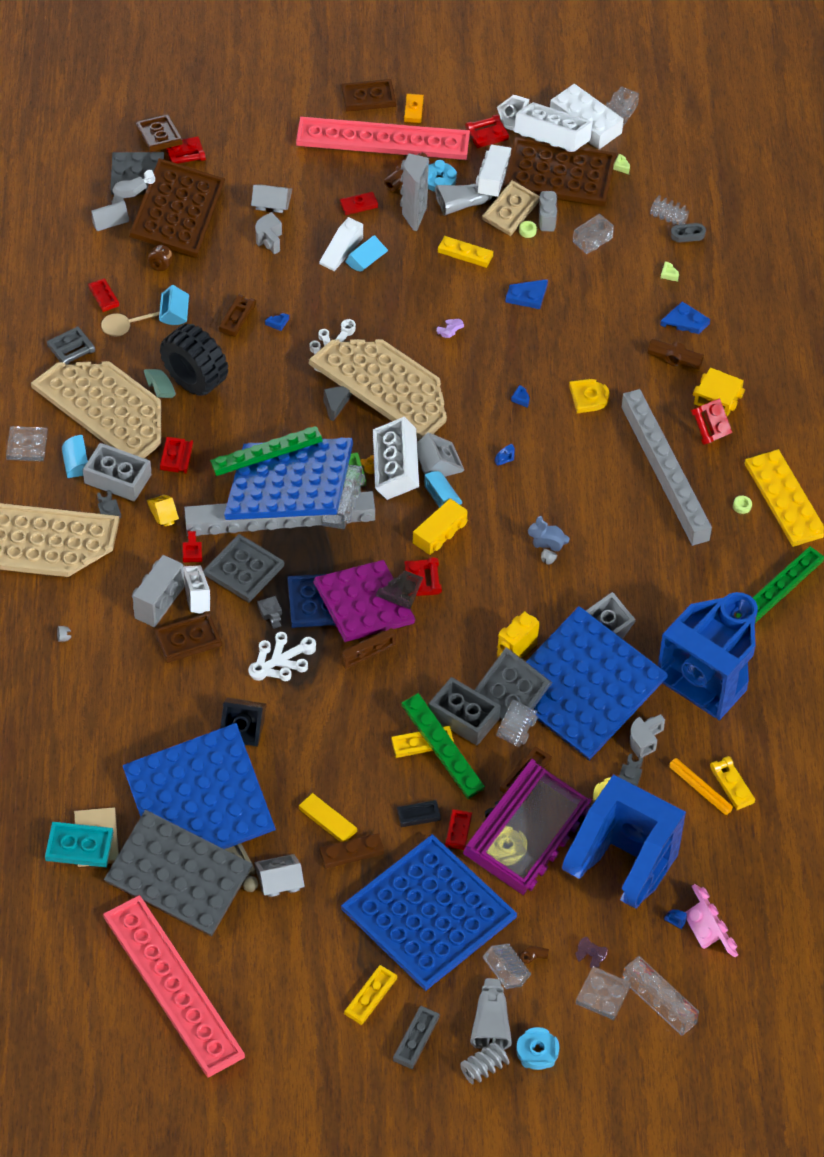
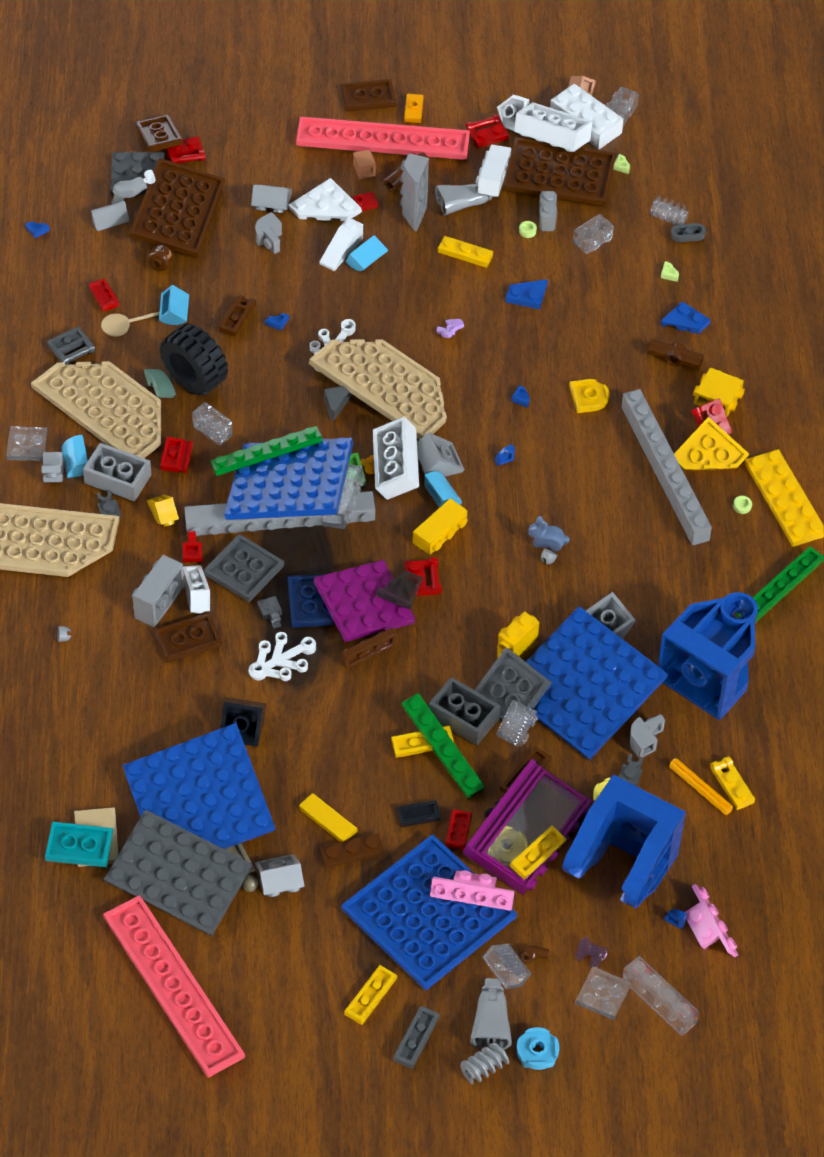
(37, 229): none -> blue tile
(52, 467): none -> light grey brick
(212, 423): none -> clear brick
(325, 203): none -> white plate
(364, 164): none -> nougat panel
(442, 169): medium azure plate -> none
(472, 889): none -> bright pink bracket
(511, 208): tan tile -> none
(538, 852): none -> yellow plate
(583, 82): none -> nougat panel
(710, 449): none -> yellow plate

